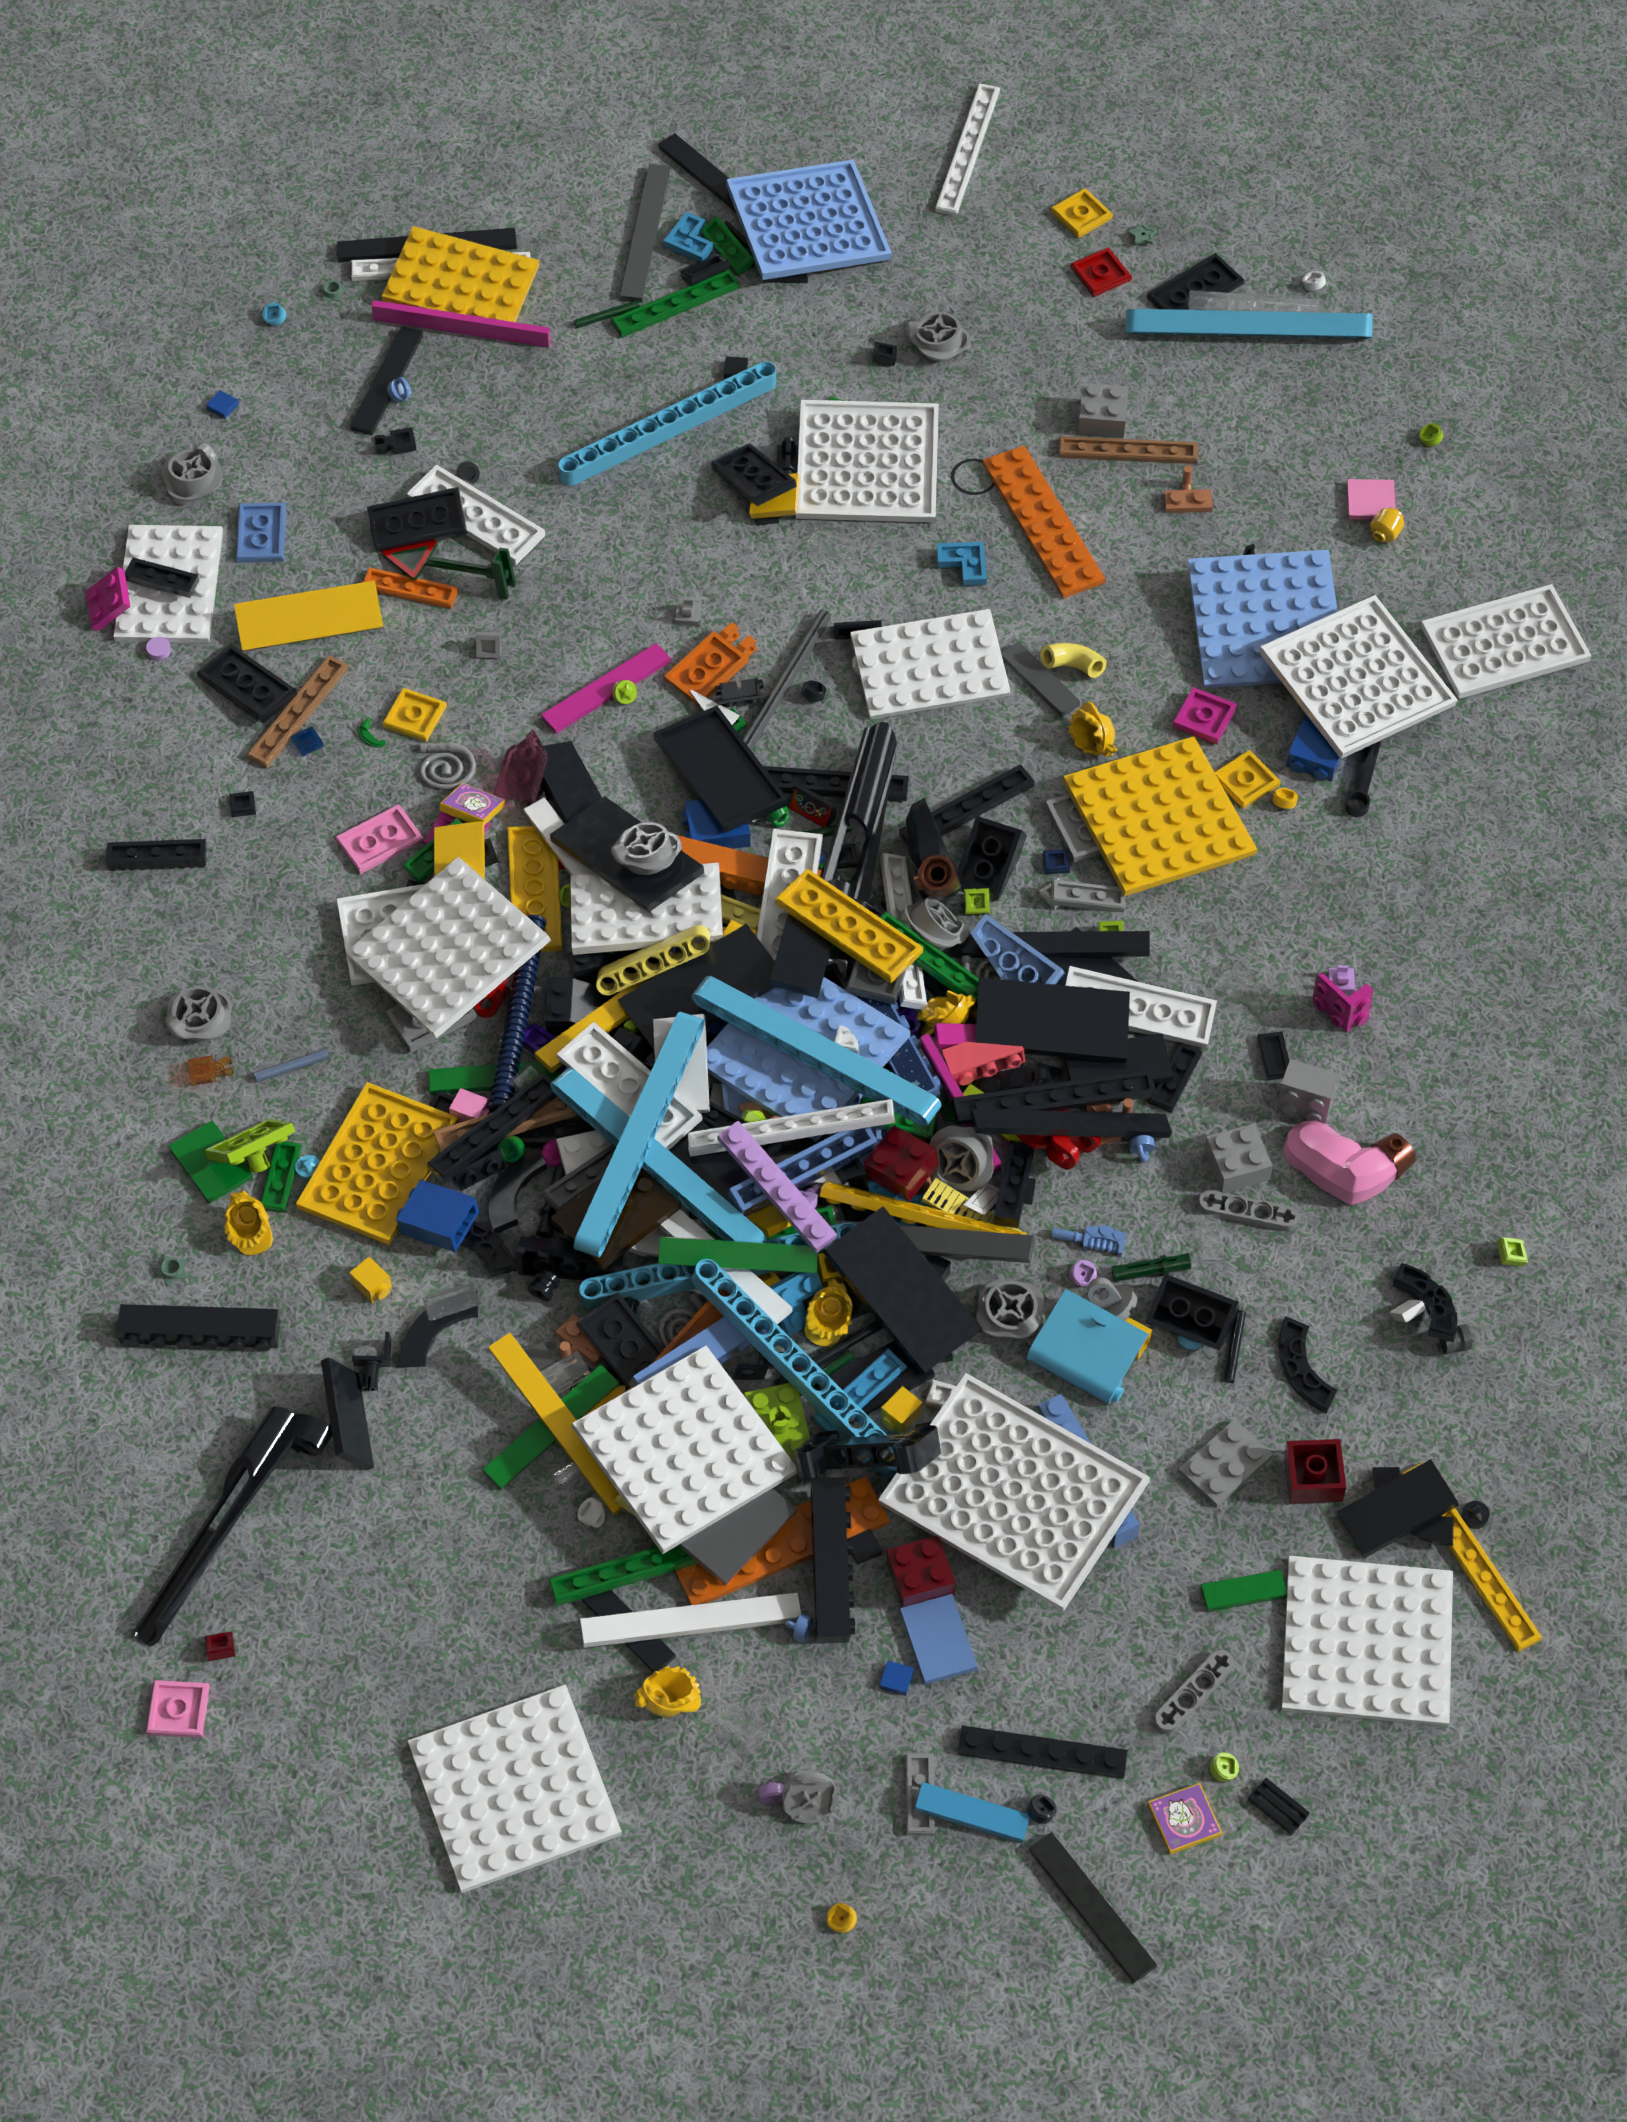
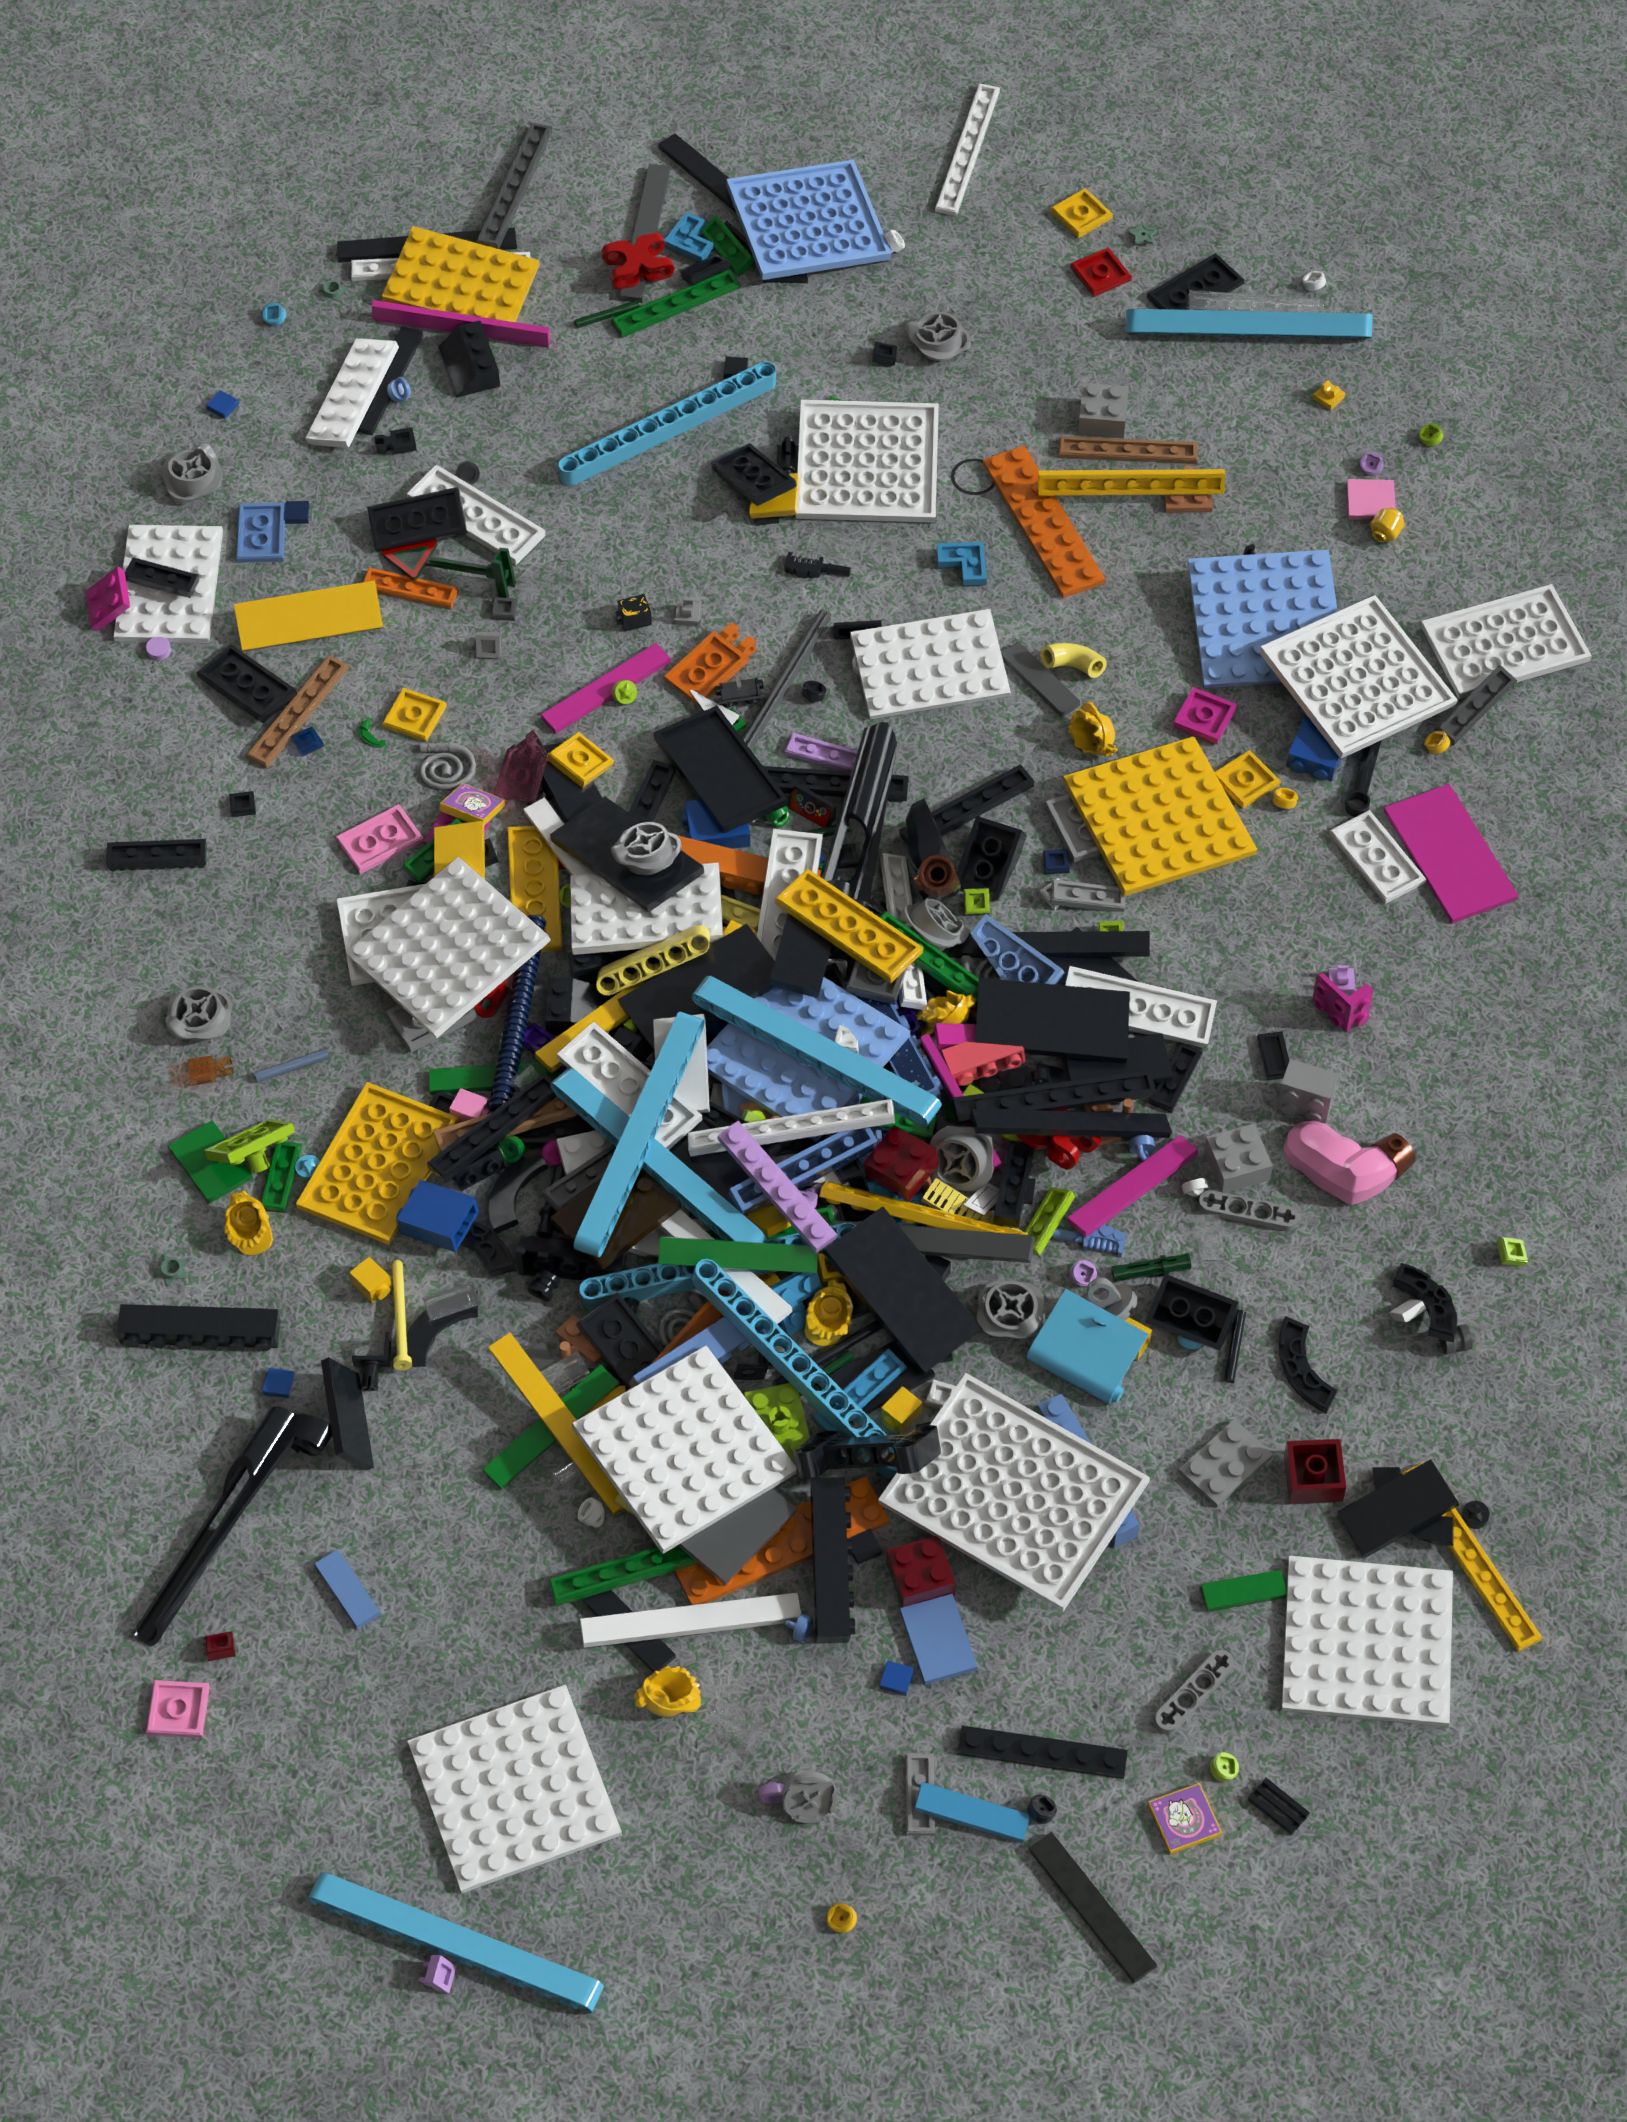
(278, 1383): none -> blue tile
(297, 512): none -> dark blue tile
(347, 1589): none -> medium blue tile
(352, 393): none -> white plate
(402, 1360): none -> light yellow bar
(439, 1974): none -> lavender tile
(456, 1941): none -> medium azure beam
(469, 360): none -> black slope
(504, 609): none -> dark grey tile
(514, 185): none -> dark grey tile
(580, 759): none -> yellow tile
(633, 613): none -> black brick
(637, 261): none -> red piece
(652, 791): none -> black plate
(803, 567): none -> black piece
(821, 752): none -> lavender tile
(895, 241): none -> white tile
(1048, 1217): none -> lime tile
(1131, 482): none -> yellow plate
(1132, 1186): none -> dark pink tile
(1195, 1187): none -> white tile
(1329, 395): none -> yellow tile
(1371, 463): none -> lavender tile
(1377, 856): none -> white tile
(1437, 742): none -> yellow tile
(1450, 853): none -> dark pink tile
(1477, 704): none -> dark grey tile

